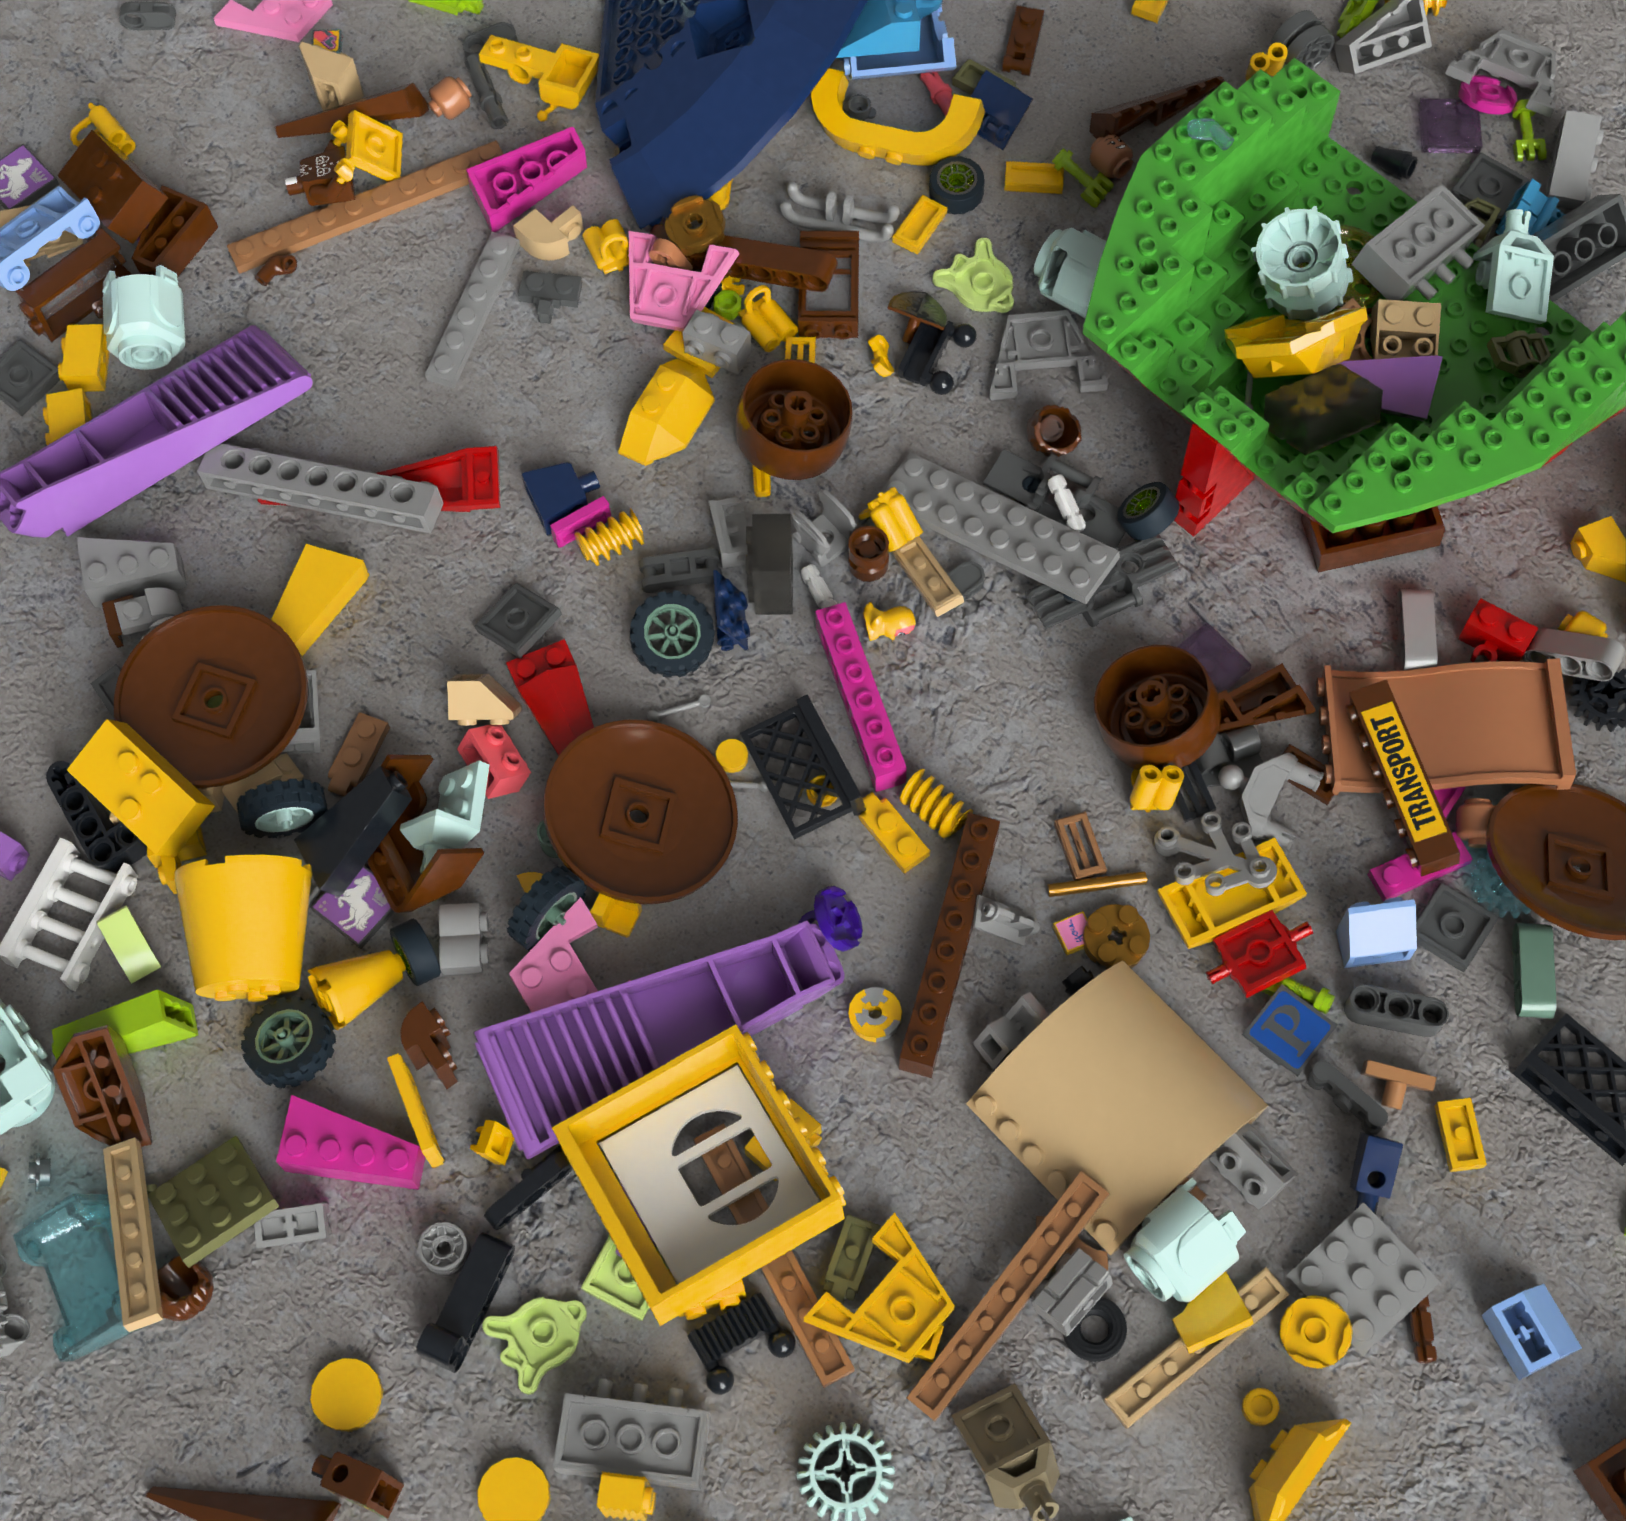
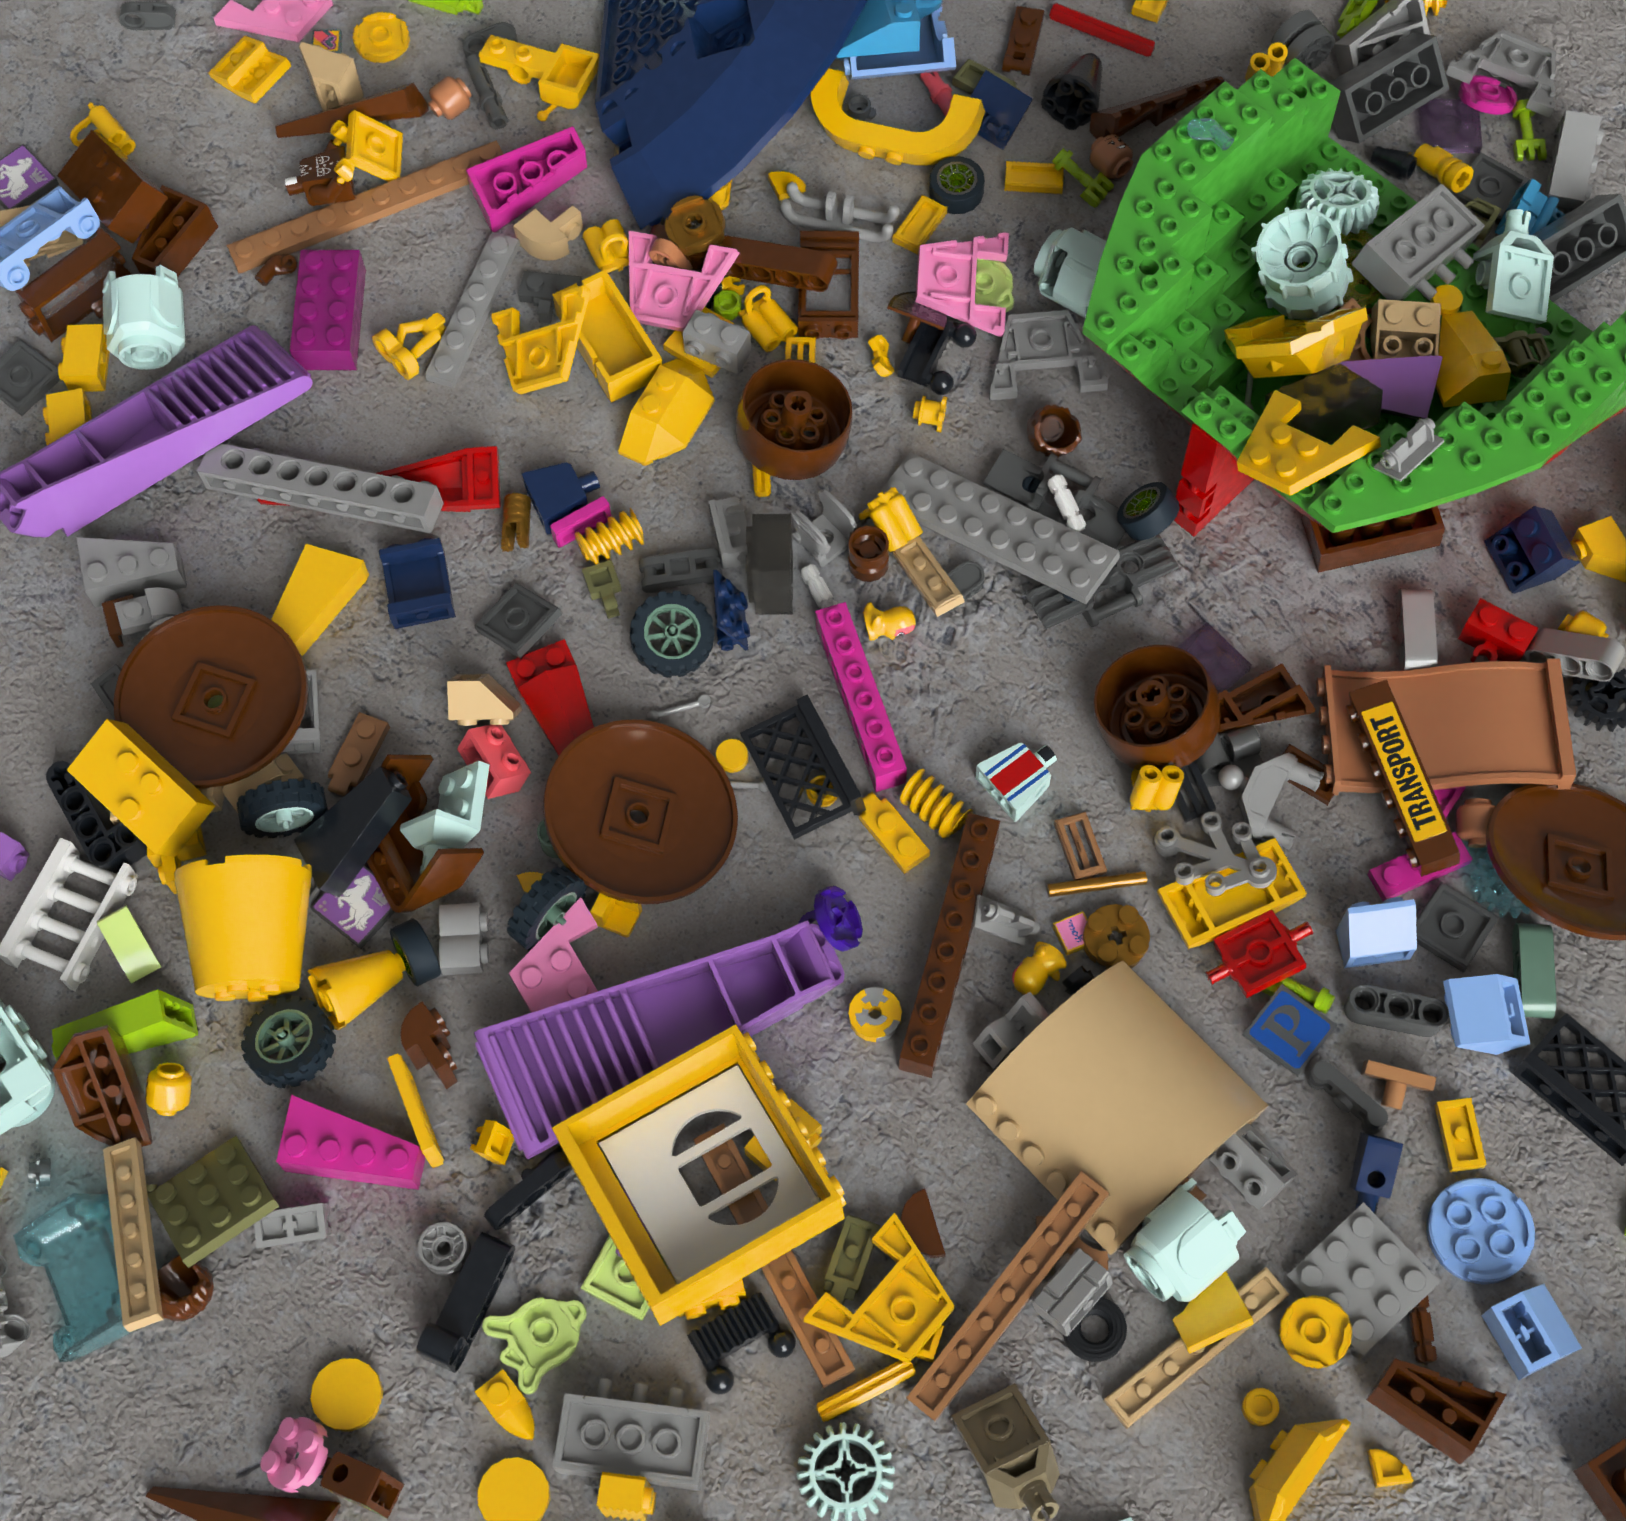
(168, 1088): none -> yellow head
(249, 69): none -> yellow slope
(293, 1436): none -> bright pink plate
(328, 309): none -> magenta brick
(381, 37): none -> yellow tile
(402, 359): none -> yellow piece
(417, 583): none -> dark blue panel
(507, 1405): none -> yellow plate
(515, 520): none -> pearl gold hinge
(544, 354): none -> yellow wing
(603, 584): none -> olive plate
(613, 339): none -> yellow piece
(779, 183): none -> yellow tile
(864, 1390): none -> yellow axle
(921, 1225): none -> reddish brown tile
(930, 412): none -> yellow brick
(949, 280): none -> bright pink wing
(1016, 777): none -> torso
(1034, 970): none -> yellow animal
(1074, 92): none -> black cone
(1102, 30): none -> red axle
(1292, 458): none -> yellow wing
(1340, 198): none -> light aqua gear
(1388, 1469): none -> yellow tile
(1389, 87): none -> dark grey brick
(1410, 451): none -> light grey hinge
(1436, 1408): none -> reddish brown wedge
(1440, 165): none -> yellow axle
(1449, 297): none -> yellow tile
(1471, 363): none -> yellow wedge
(1480, 1231): none -> light blue tile
(1486, 1013): none -> light blue slope
(1531, 550): none -> dark blue slope

